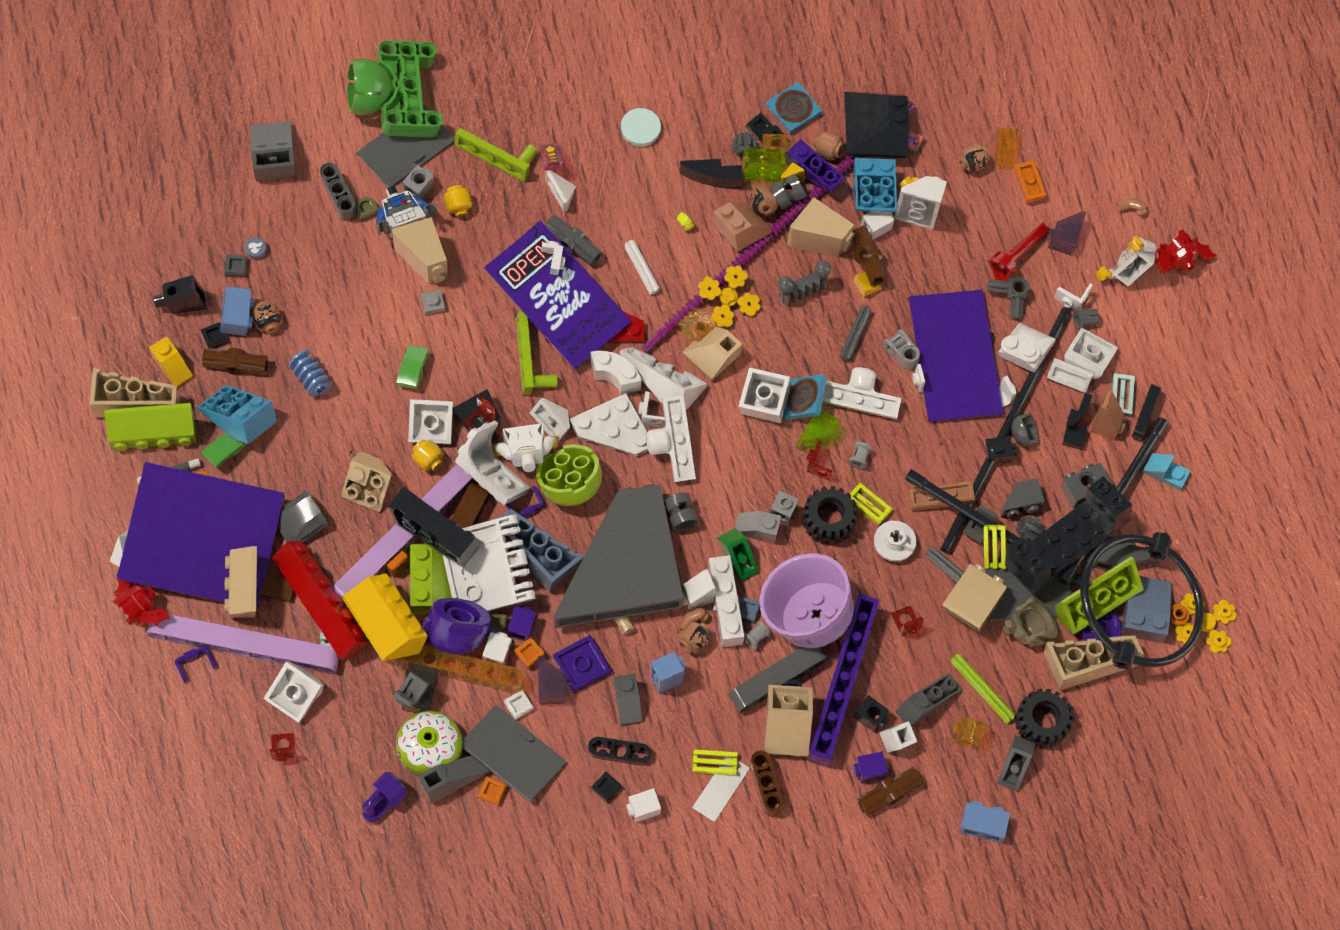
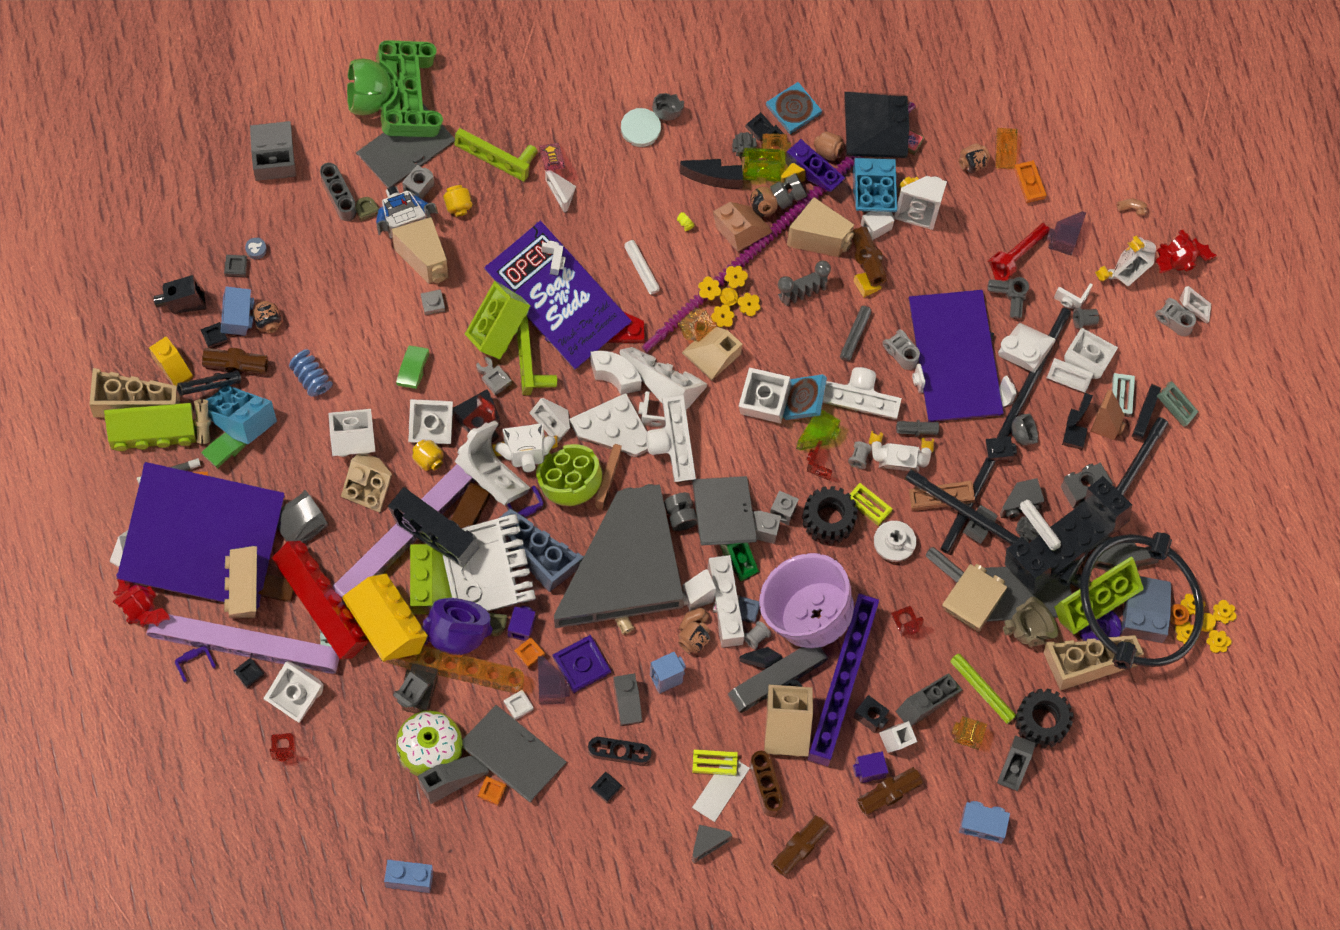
(202, 421): none -> tan pin
(230, 379): none -> black pin
(249, 673): none -> black tile
(351, 432): none -> white brick
(388, 793): dark purple piece -> none
(397, 564): orange tile -> none
(408, 876): none -> medium blue brick
(494, 378): none -> light grey plate
(497, 320): none -> lime slope
(497, 648): white brick -> none
(574, 240): dark grey piece -> none
(608, 476): none -> nougat tile
(643, 805): white brick -> none
(667, 106): none -> dark grey hair
(709, 840): none -> dark grey slope
(724, 510): none -> dark grey container
(762, 657): none -> black piece
(800, 845): none -> reddish brown piece
(900, 456): none -> white torso
(917, 427): none -> dark grey axle
(995, 564): neon yellow tile -> none
(1040, 525): none -> white axle
(1163, 469): medium azure slope -> none
(1174, 316): none -> light grey piece
(1176, 406): none -> sand green tile
(1196, 304): none -> white slope

